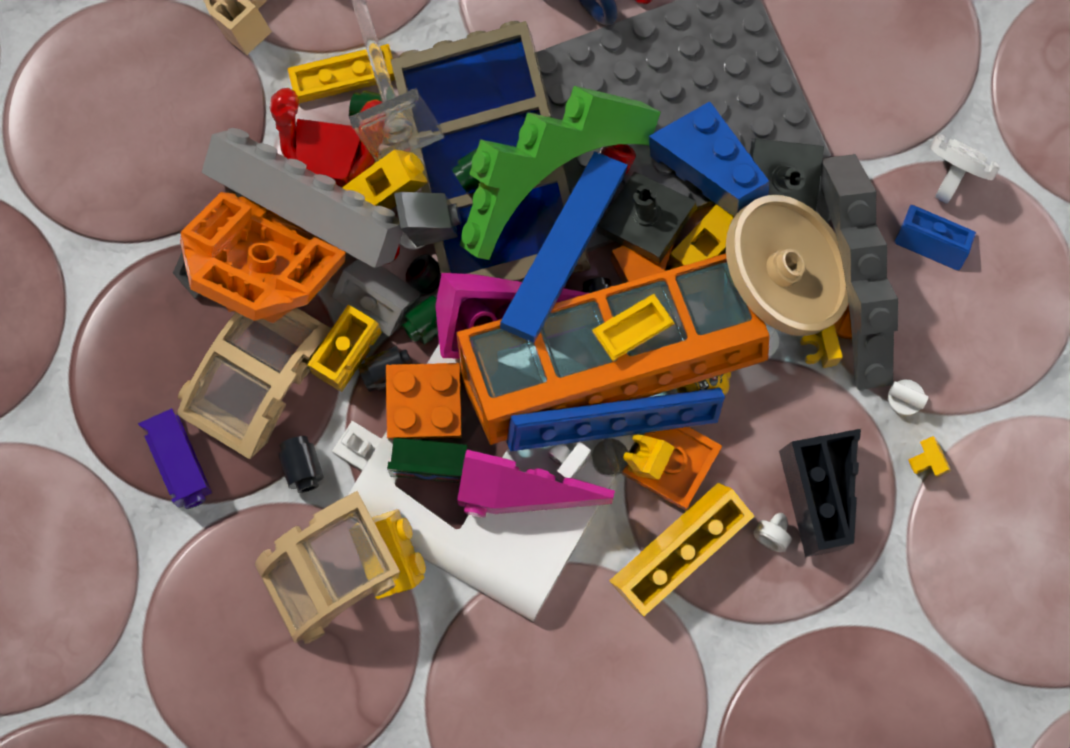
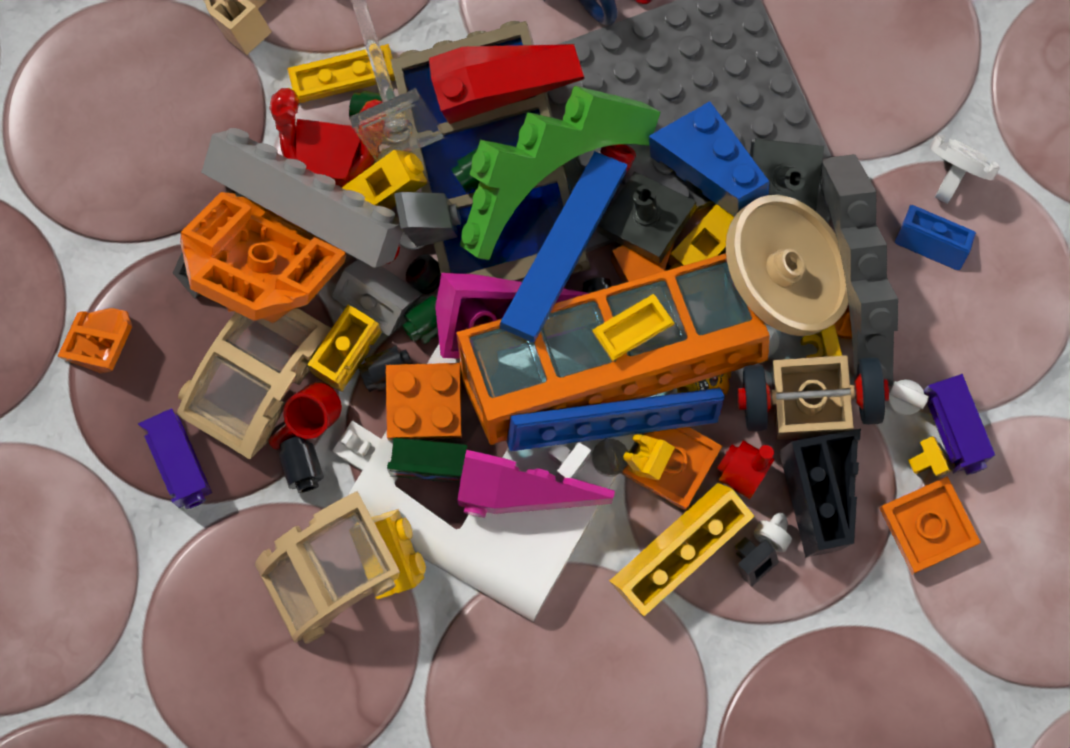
(96, 339): none -> orange slope
(308, 413): none -> red piece
(491, 77): none -> red wedge
(745, 467): none -> red piece
(755, 560): none -> black tile
(813, 396): none -> brick
(929, 525): none -> orange plate
(959, 425): none -> dark purple window

